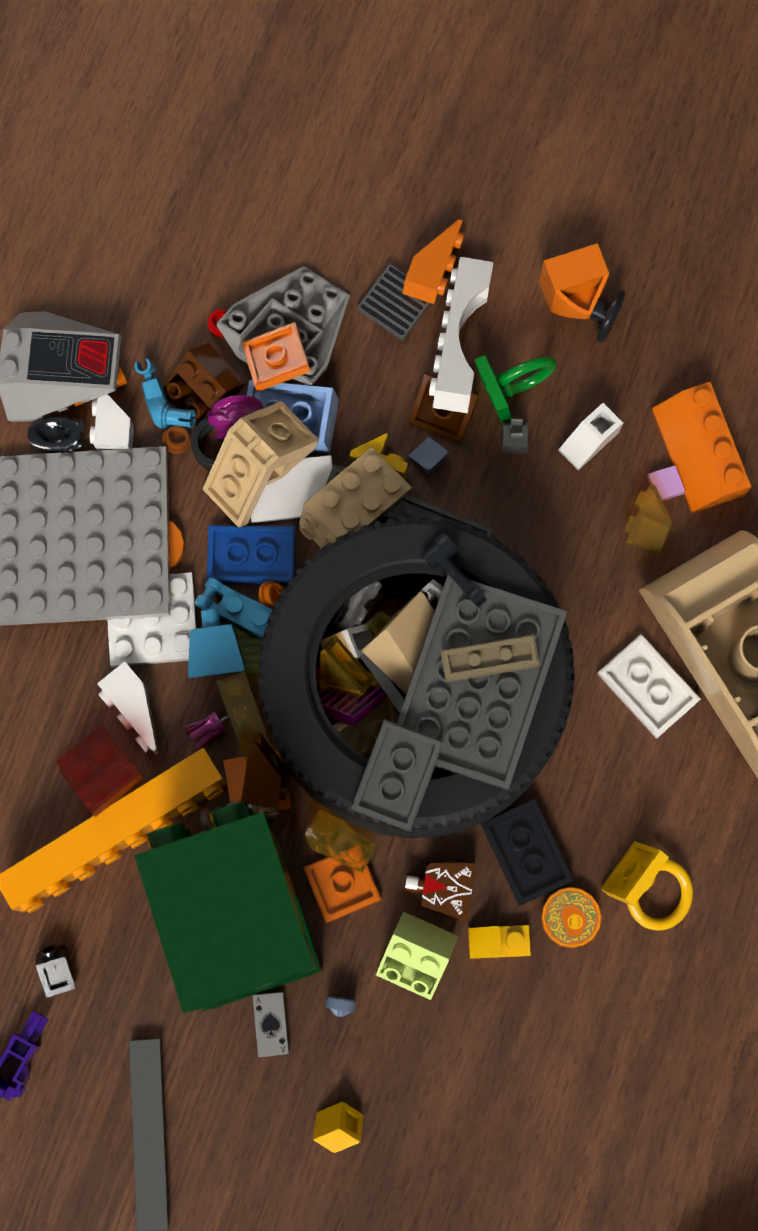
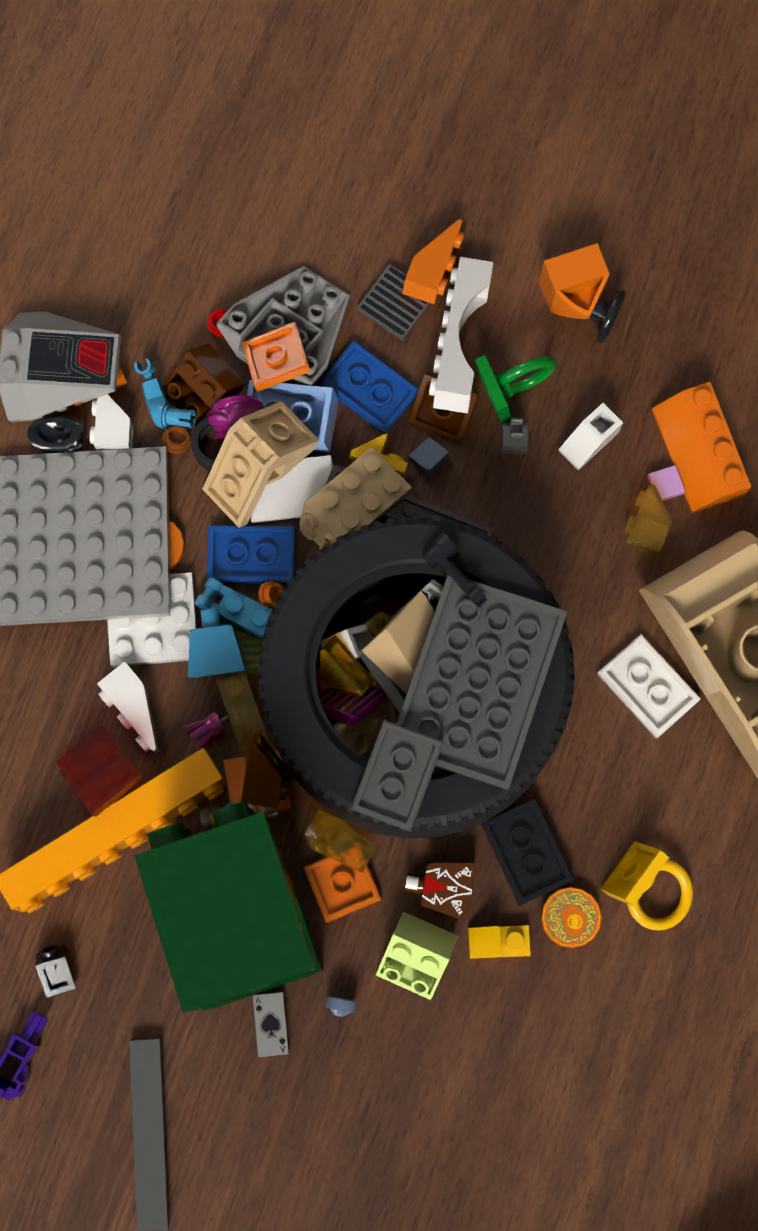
(338, 1127): yellow panel -> none
(353, 609): clear plate -> none
(370, 387): none -> blue tile
(490, 658): dark tan tile -> none

